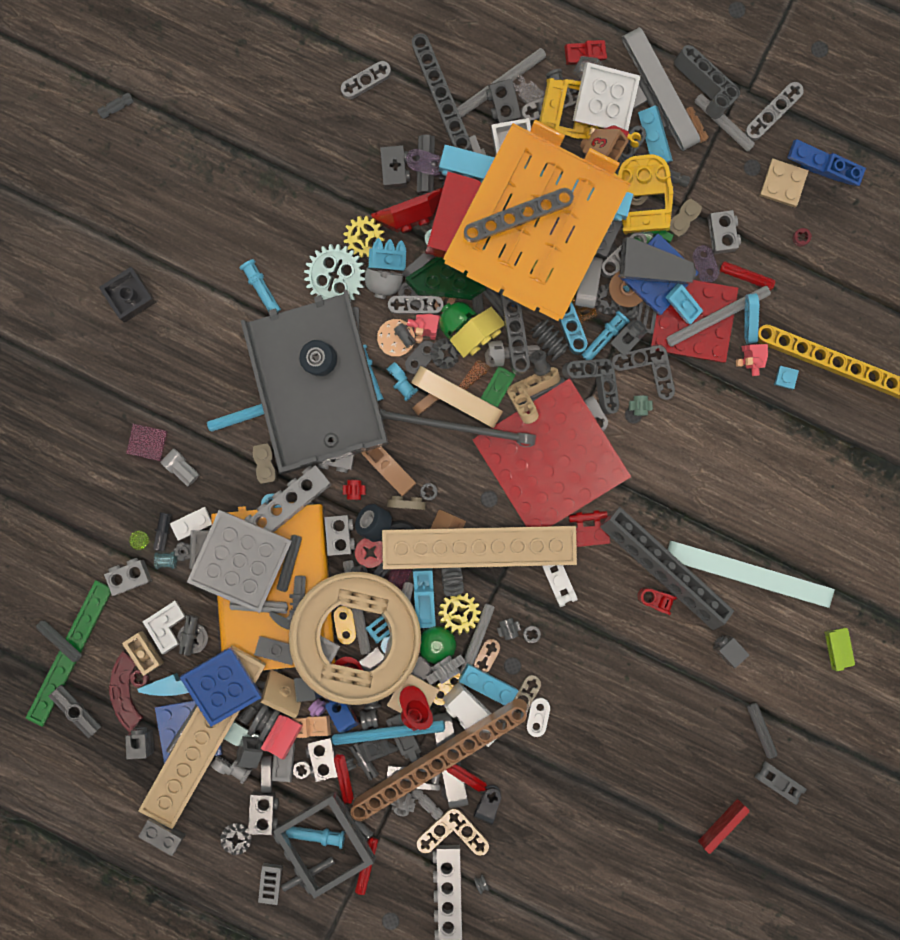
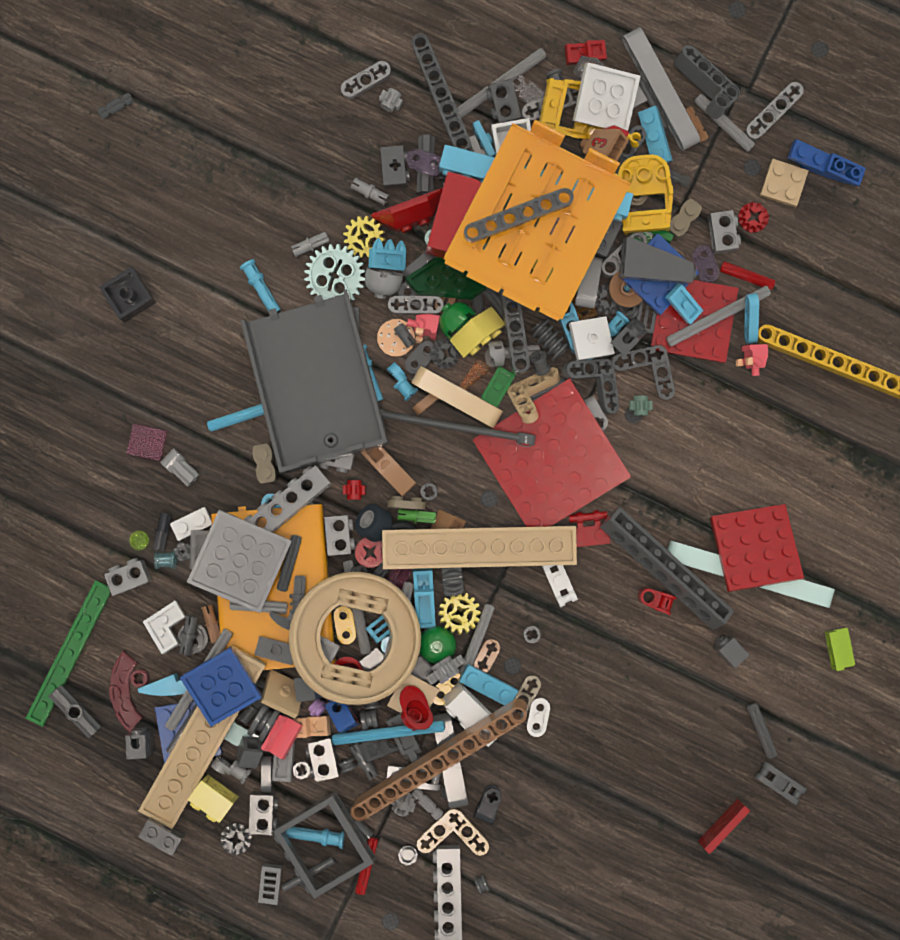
(61, 643): dark grey axle -> none
(143, 653): tan brick -> none
(186, 698): none -> light grey axle
(211, 623): none -> medium nougat axle
(212, 798): none -> light yellow brick
(310, 244): none -> light grey axle
(325, 360): black wheel -> none
(343, 778): red axle -> none
(370, 191): none -> light grey pin
(390, 100): none -> light grey gear
(407, 855): none -> plate
(417, 516): none -> bright green axle
(467, 777): red axle -> none
(483, 138): none -> medium azure plate
(508, 628): dark grey gear -> none
(591, 338): none -> white plate
(753, 226): none -> red gear
(756, 548): none -> red plate
(786, 377): medium azure plate -> none
(801, 231): dark red bush -> none

